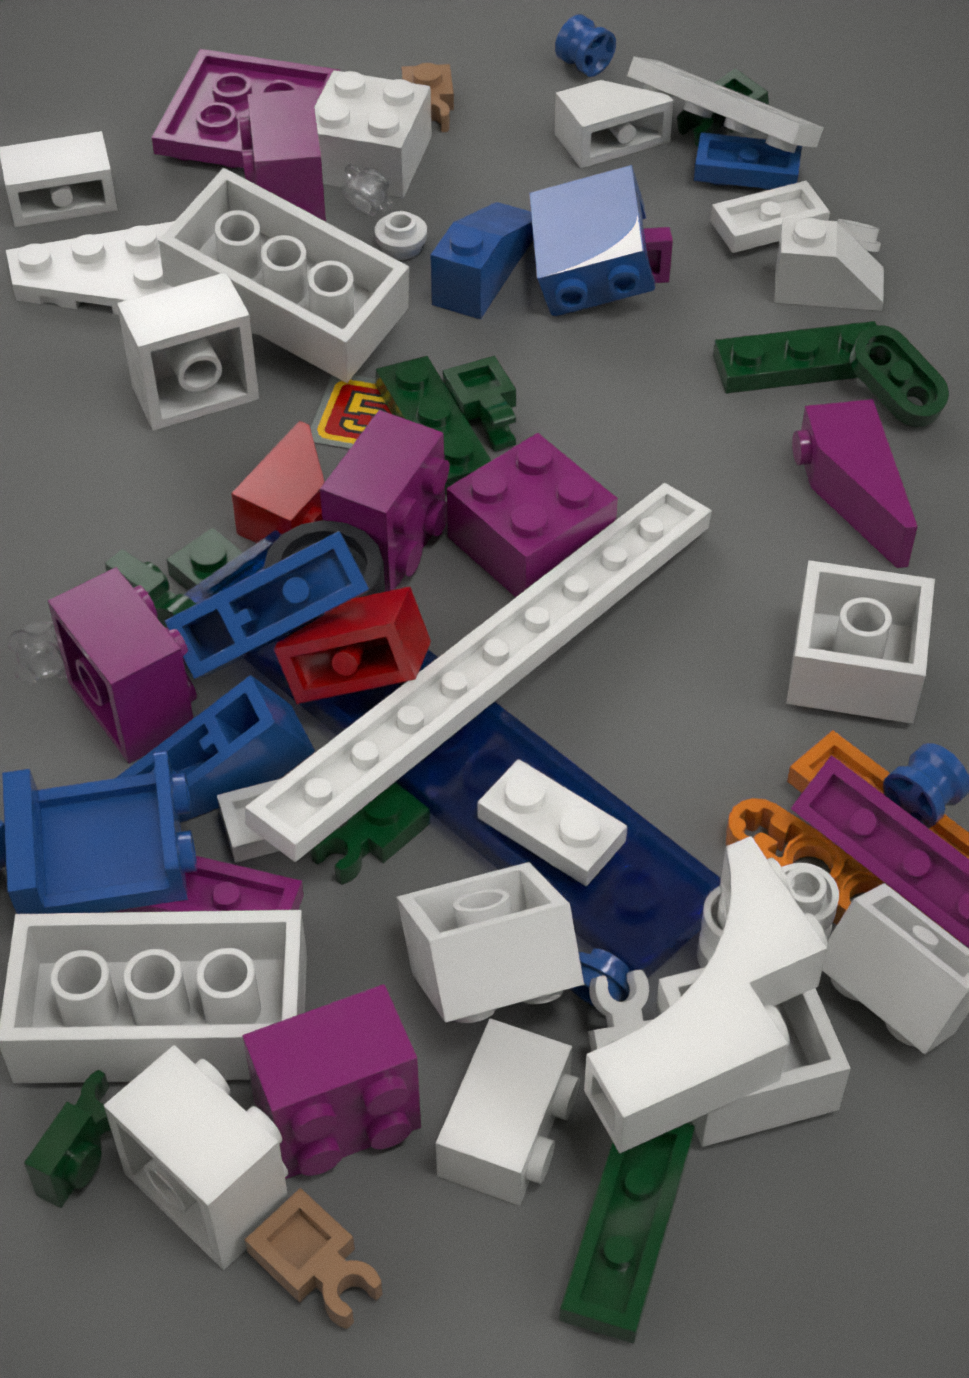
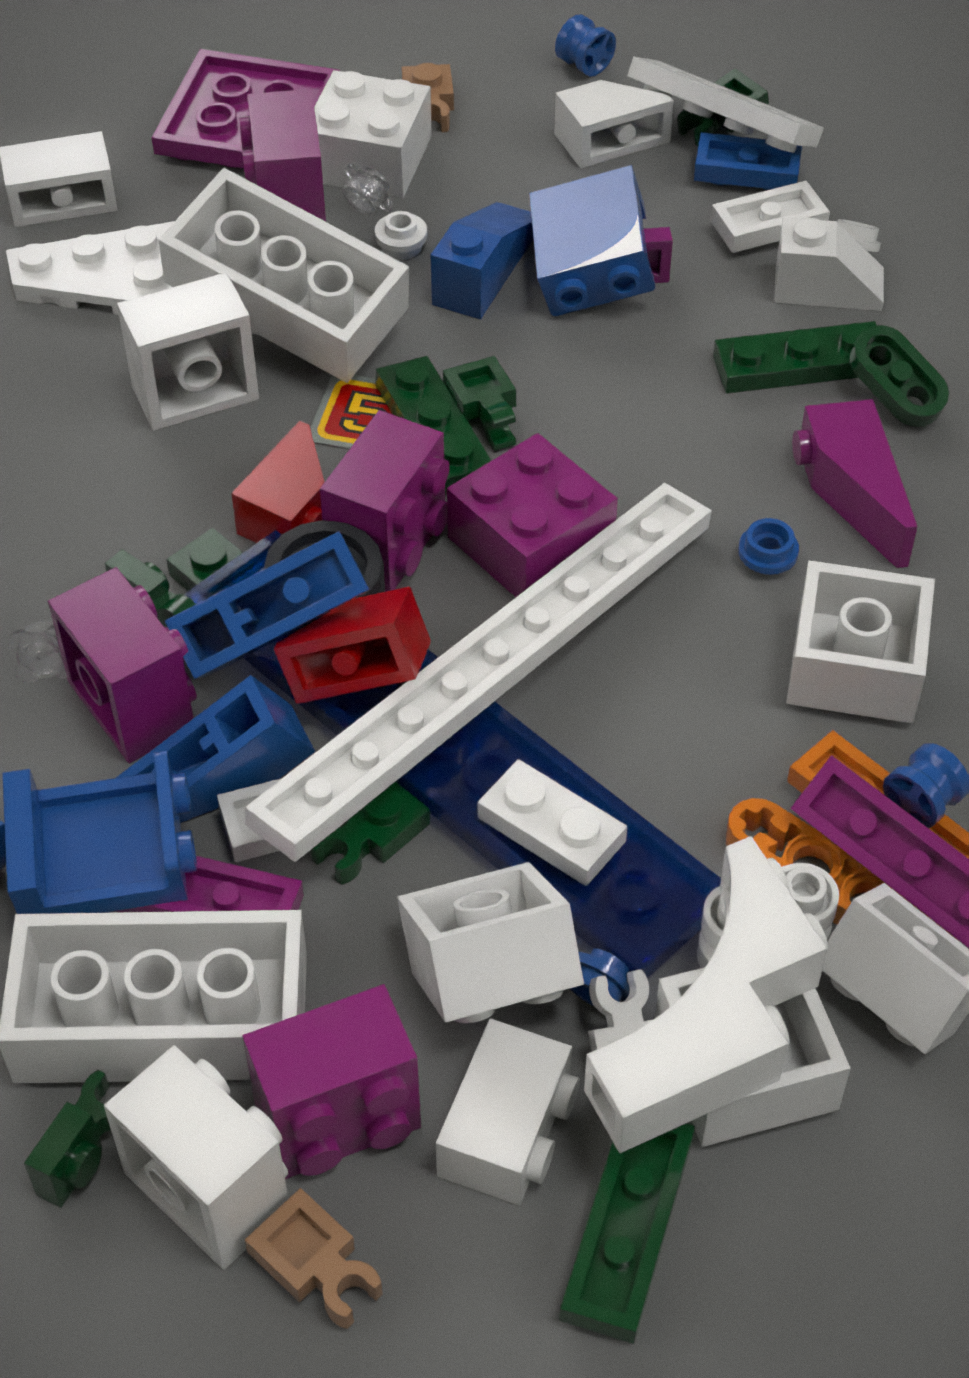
(768, 547): none -> blue plate

